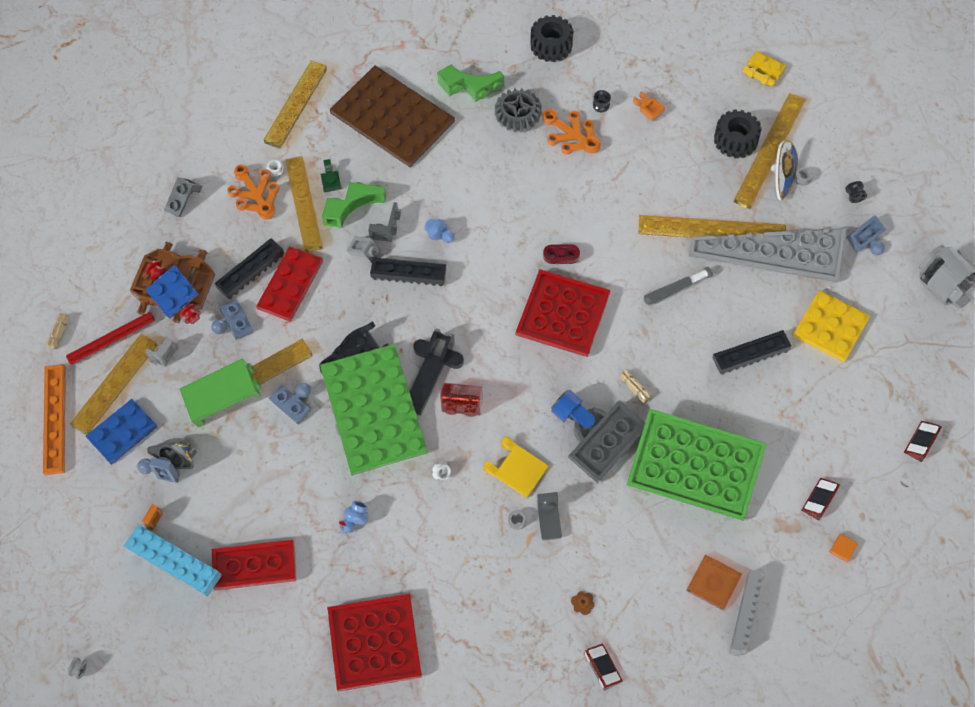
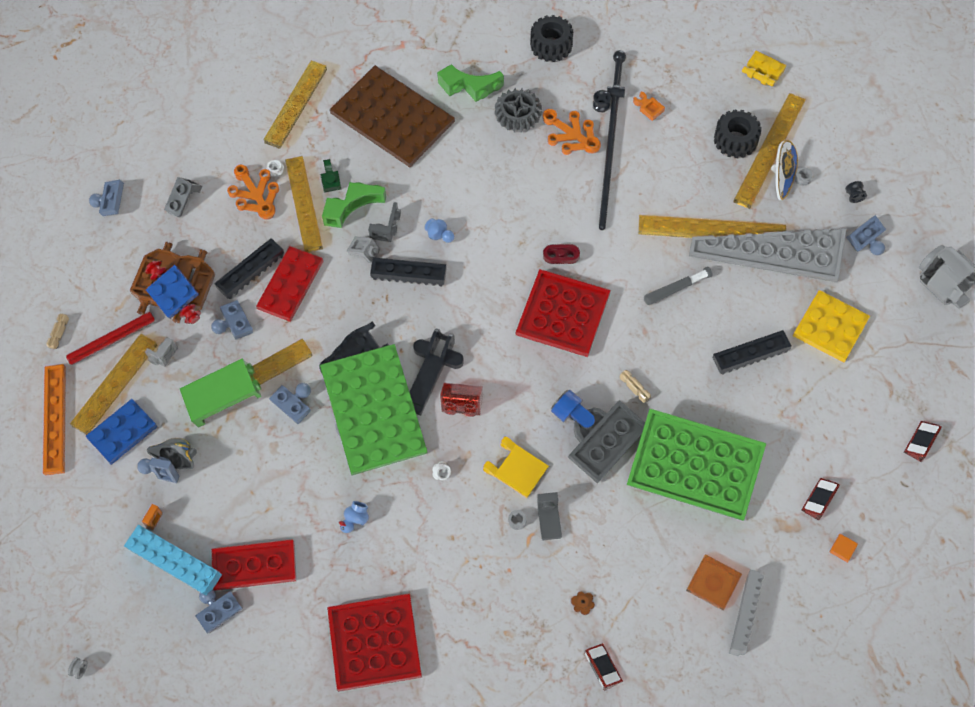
(110, 199): none -> sand blue plate
(217, 611): none -> sand blue plate
(615, 92): none -> black bar

